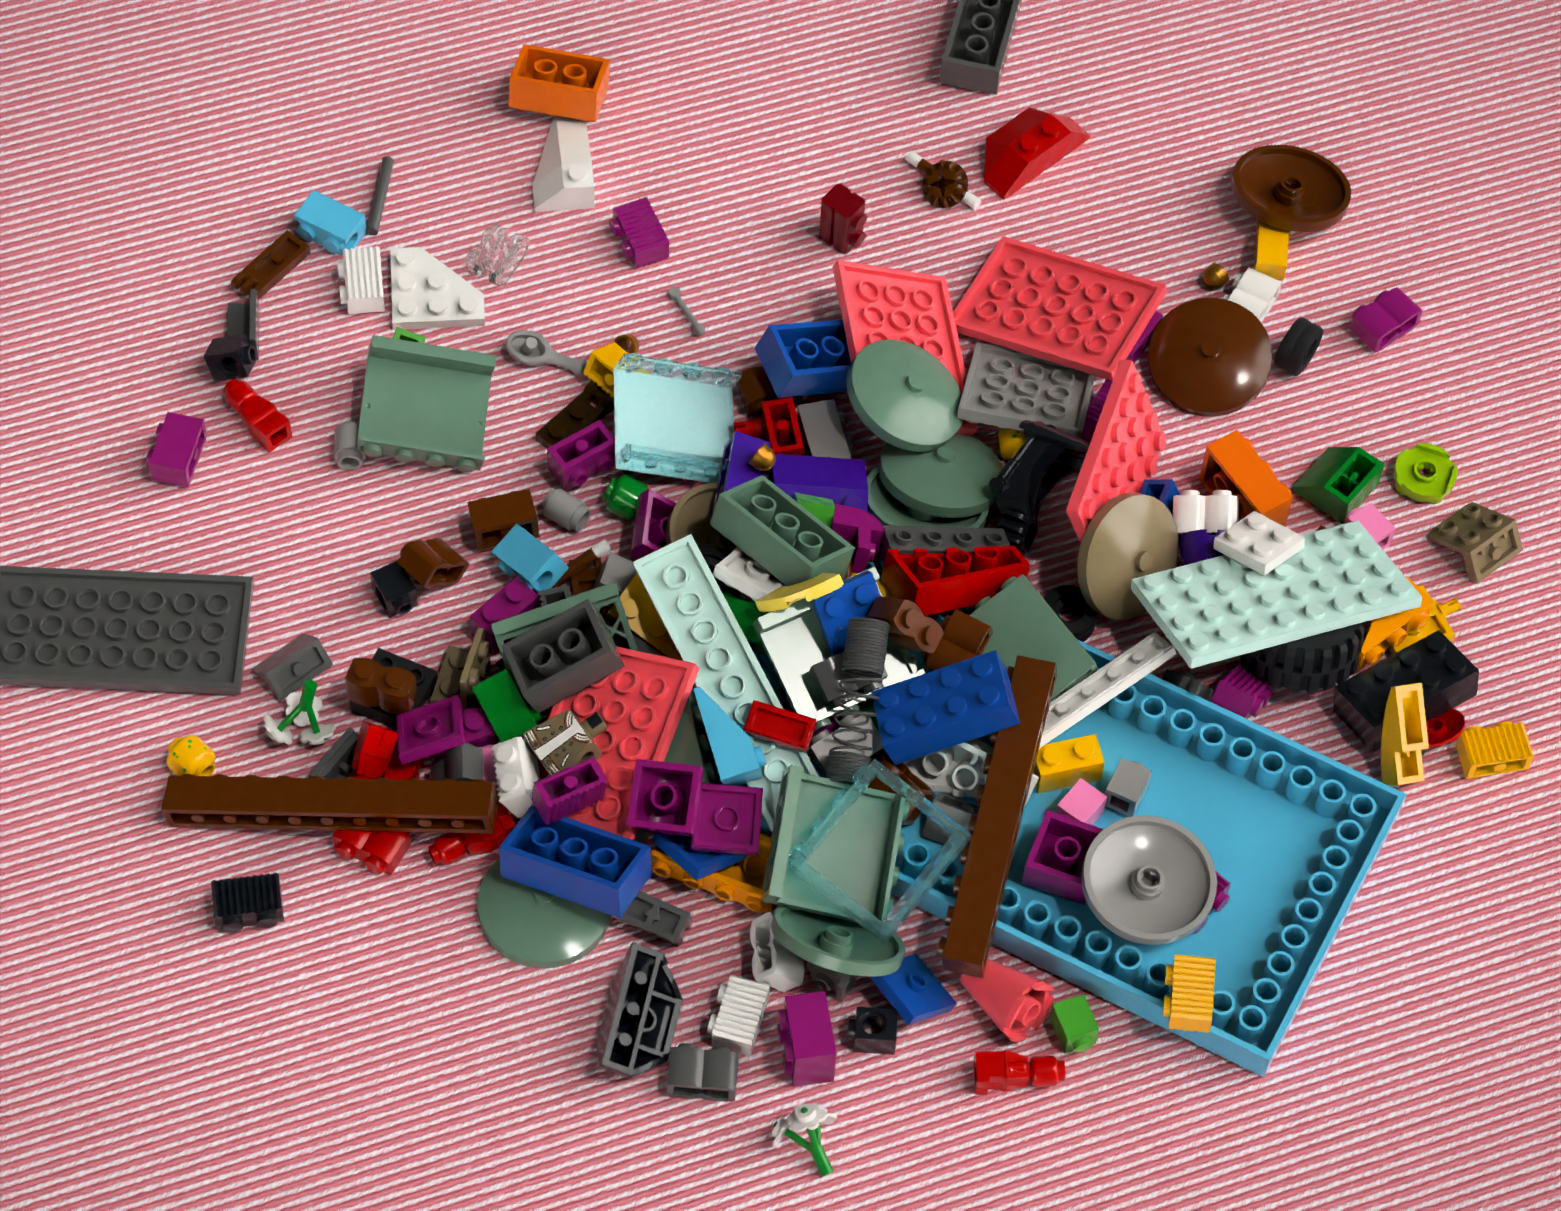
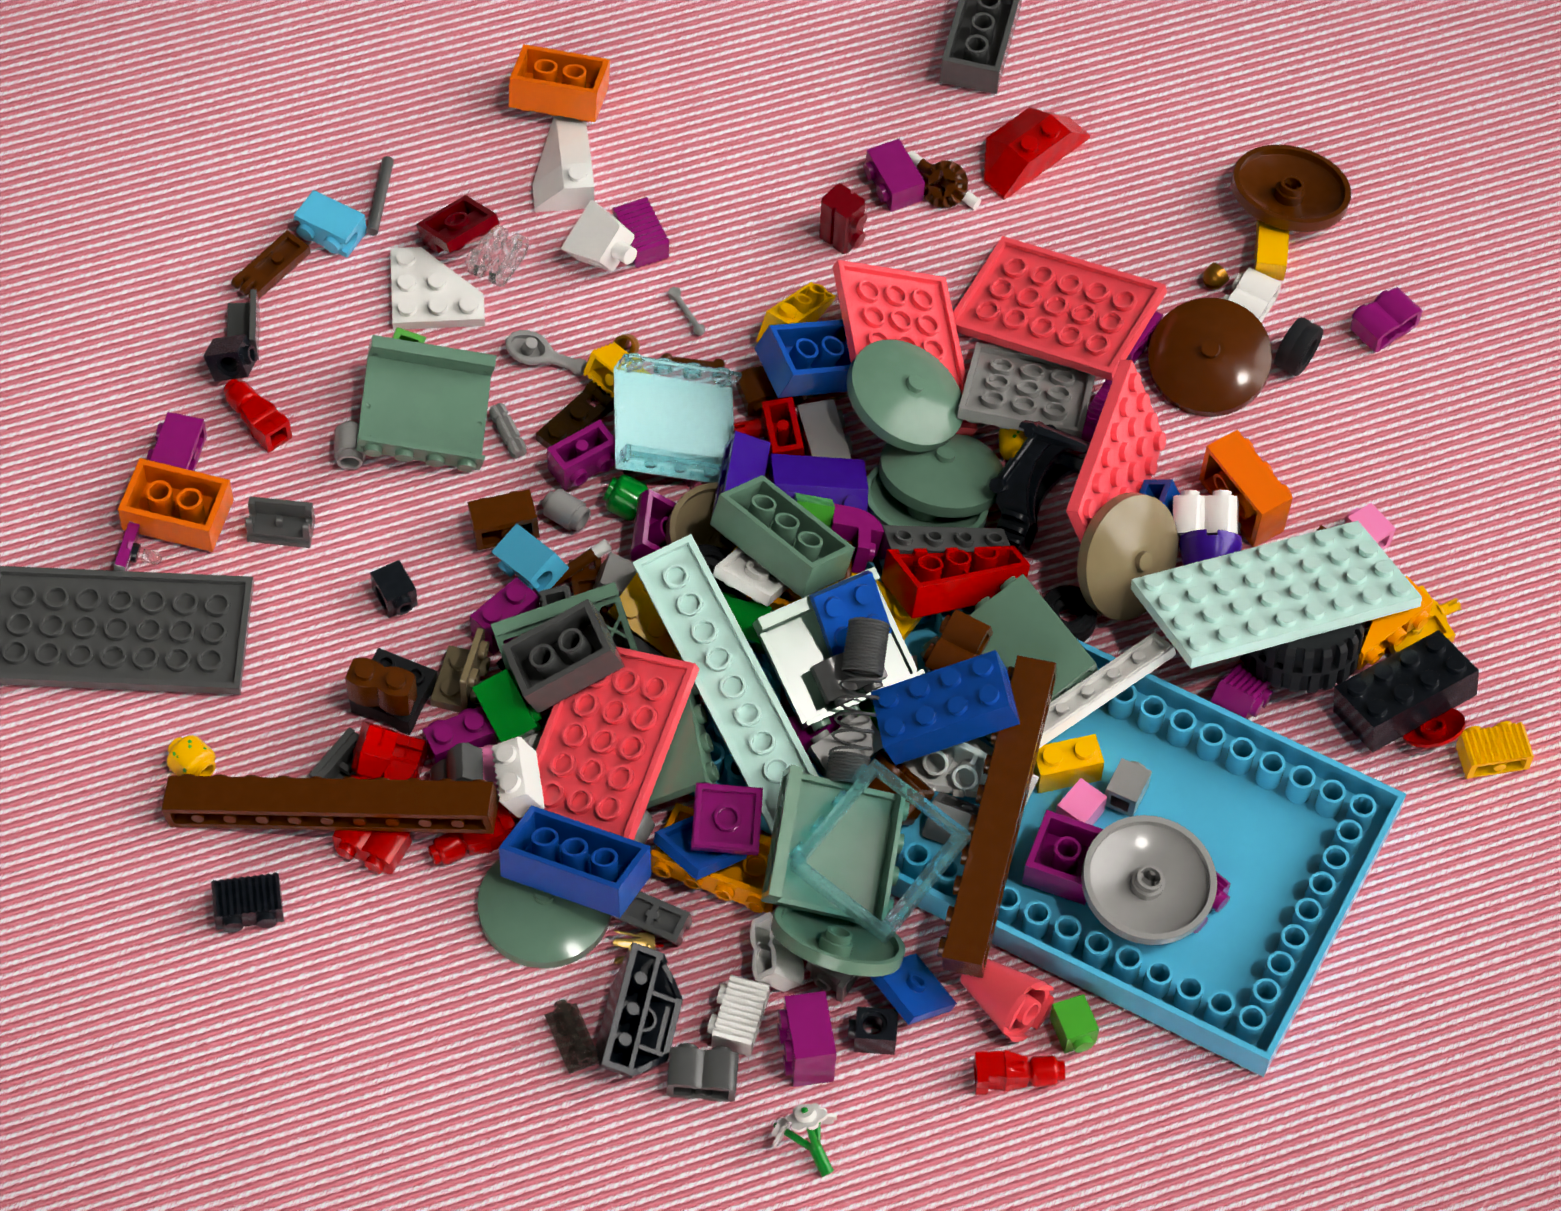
(130, 550): none -> piece
(176, 504): none -> orange brick
(280, 522): none -> dark grey hinge
(293, 665): dark grey panel -> none
(301, 710): white plant -> none
(362, 280): white brick -> none
(430, 729): magenta tile -> none
(432, 562): reddish brown brick -> none
(456, 225): none -> dark red plate
(508, 430): none -> light grey axle
(565, 740): dark tan torso -> none
(569, 790): magenta brick -> none
(571, 1036): none -> clear smoke hinge
(600, 239): none -> white torso
(643, 938): none -> pearl gold piece
(665, 797): magenta brick -> none
(717, 363): none -> reddish brown hinge
(731, 746): medium azure slope -> none
(763, 458): pearl gold hinge -> none
(780, 726): red tile -> none
(800, 307): none -> yellow slope
(809, 589): light yellow tile -> none
(894, 175): none -> magenta brick
(908, 625): reddish brown brick -> none
(1188, 682): dark grey plate -> none
(1190, 994): yellow brick -> none
(1259, 543): white plate -> none
(1340, 480): green slope -> none
(1403, 735): yellow slope -> none
(1423, 488): lime plate -> none
(1482, 537): dark tan bracket -> none

